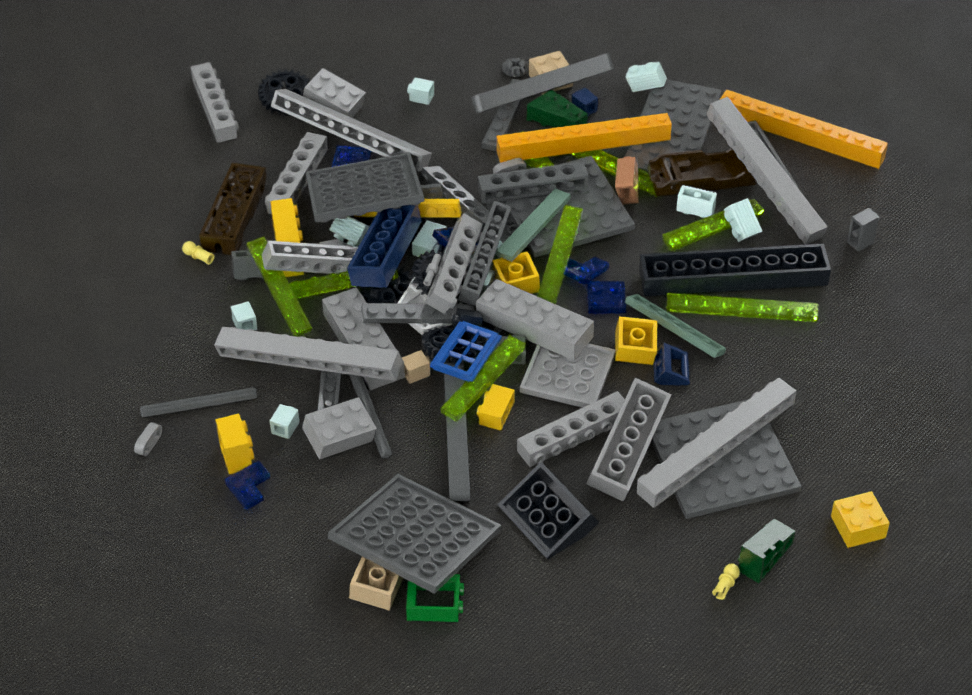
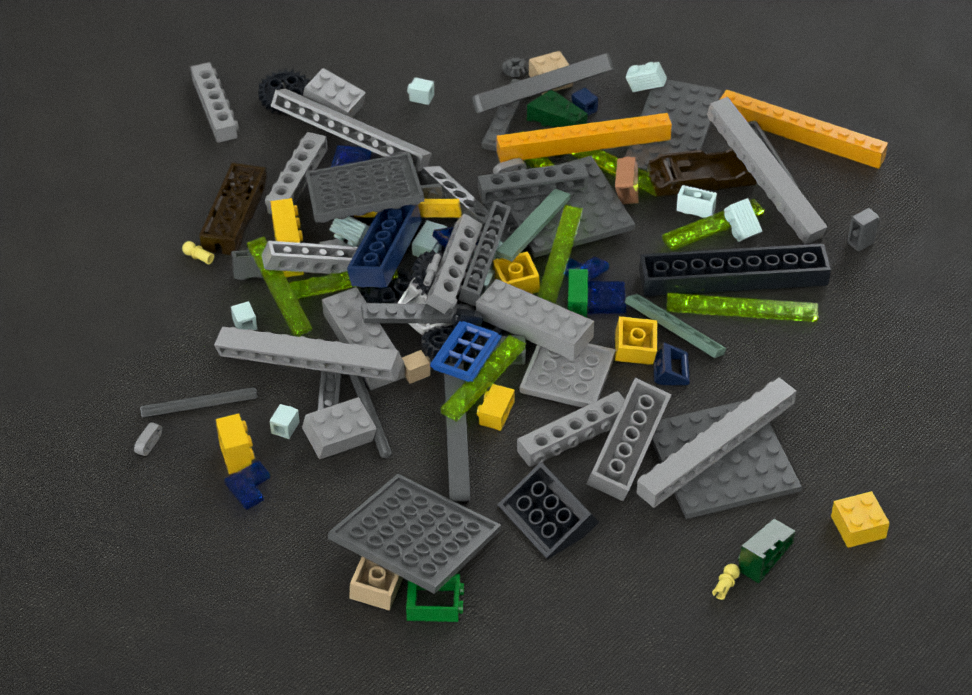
(578, 291): none -> green window

